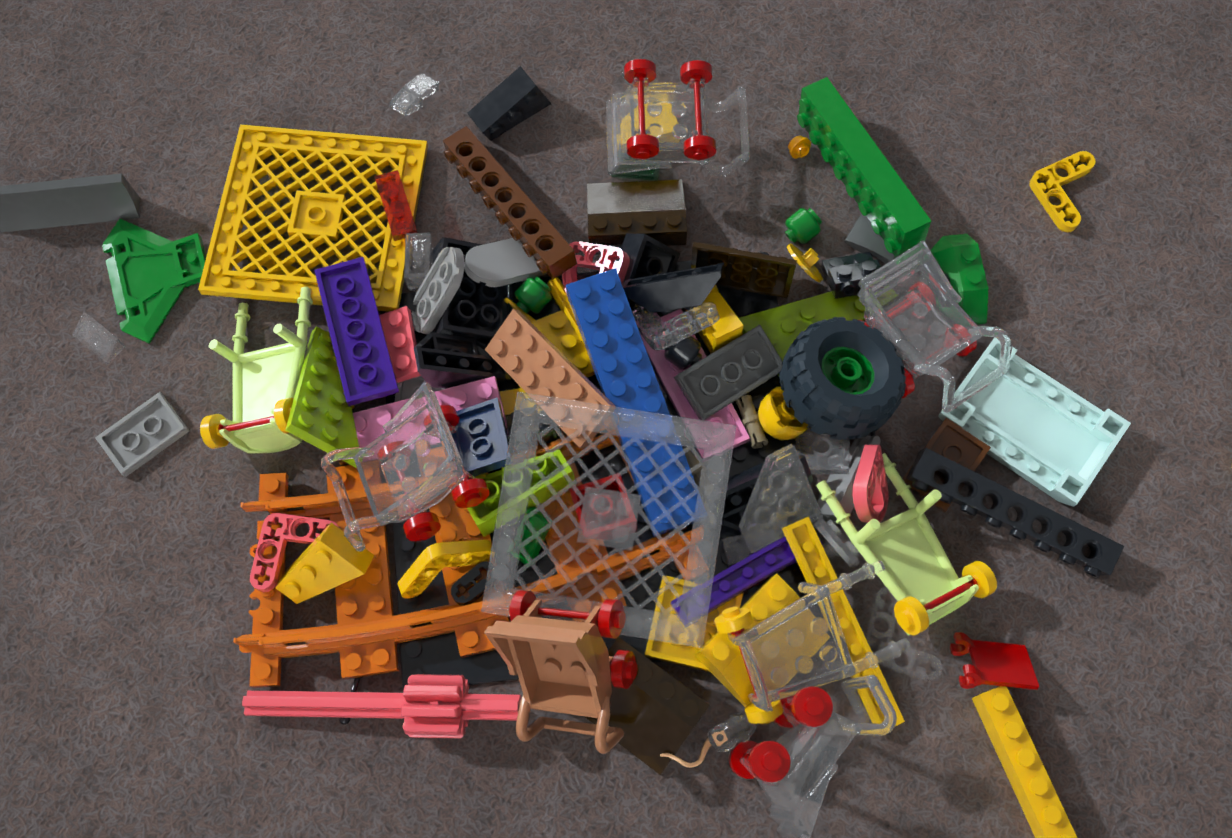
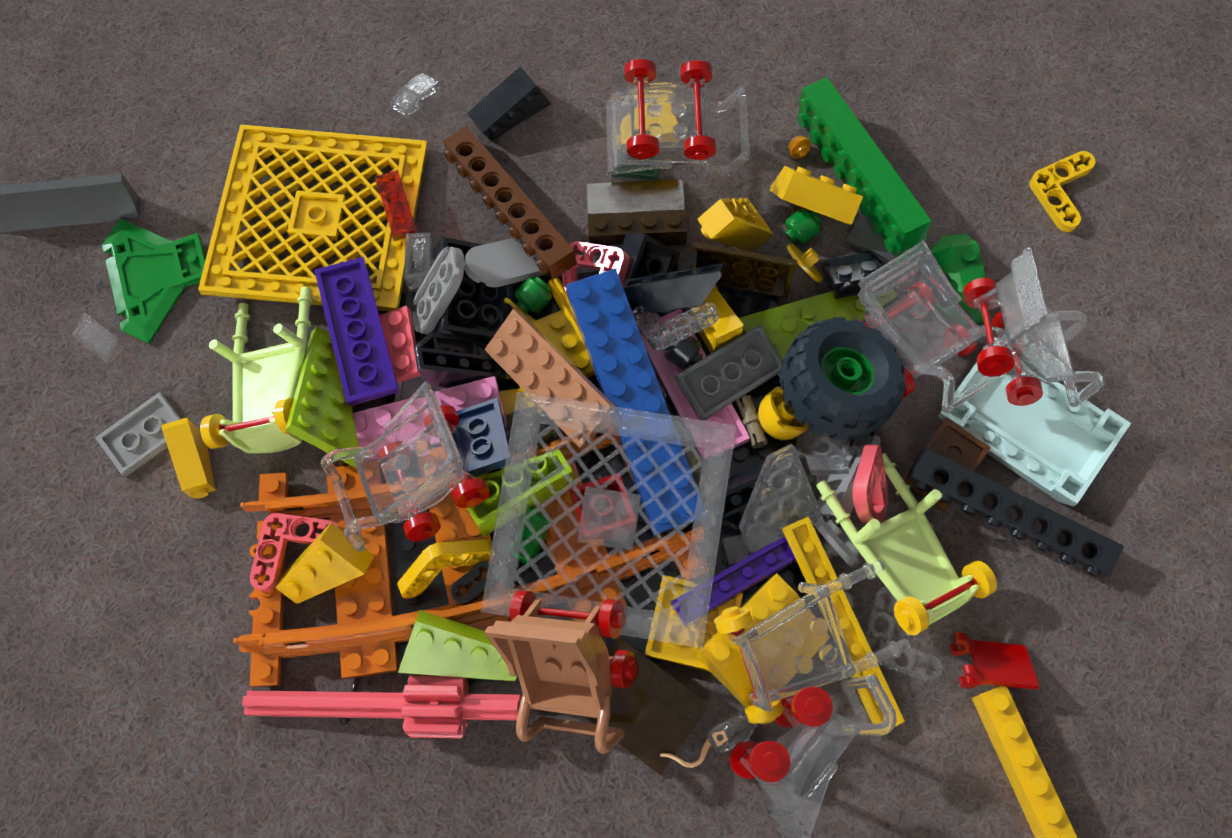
(189, 457): none -> yellow slope
(451, 650): none -> lime wedge
(735, 224): none -> yellow wedge
(817, 194): none -> yellow wedge
(1032, 337): none -> clear piece

